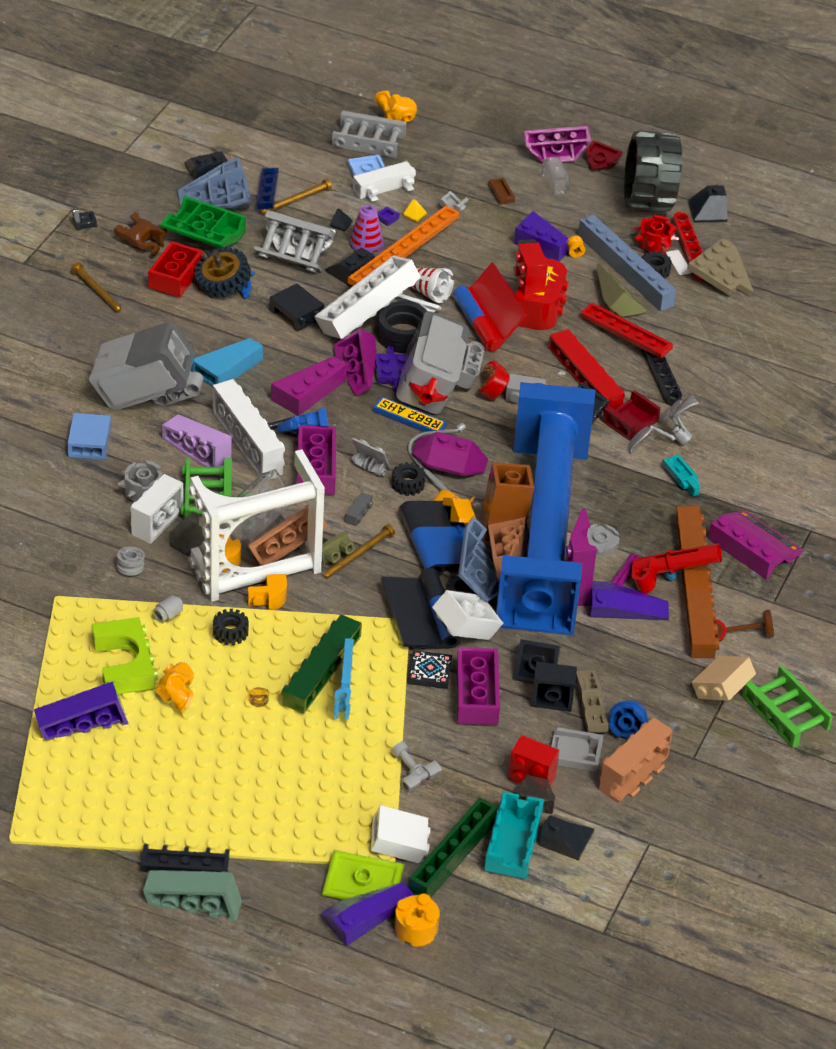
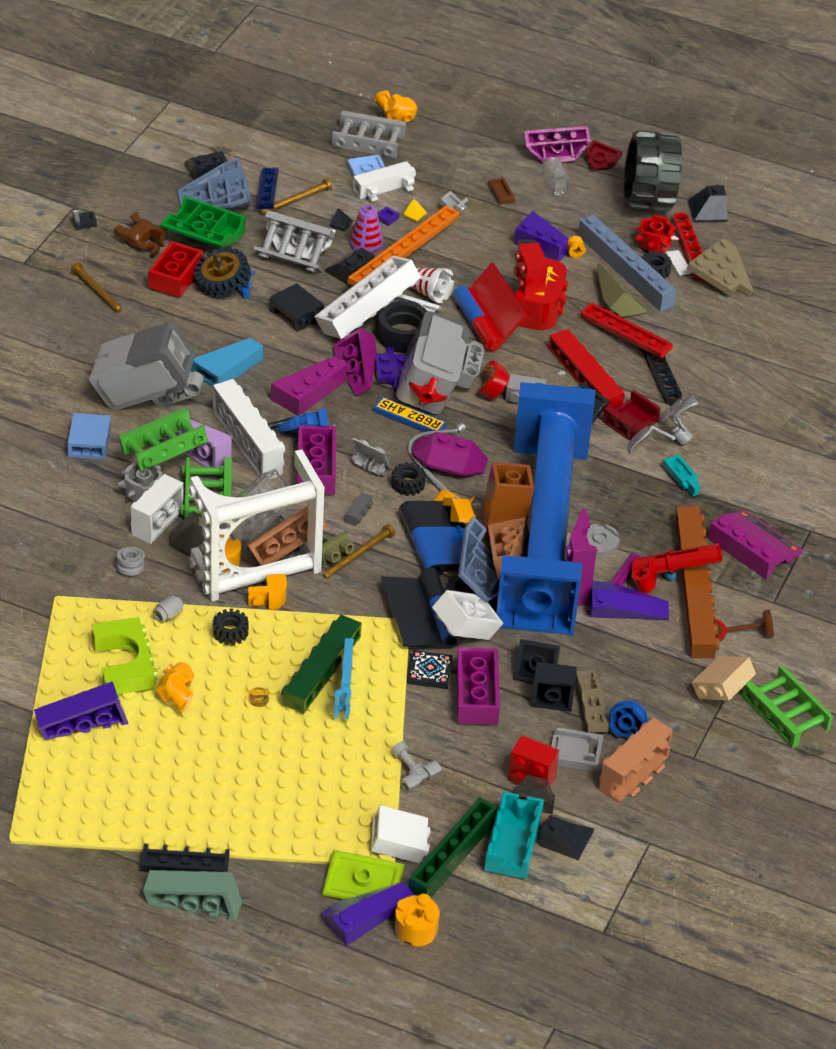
(159, 429): none -> bright green fence

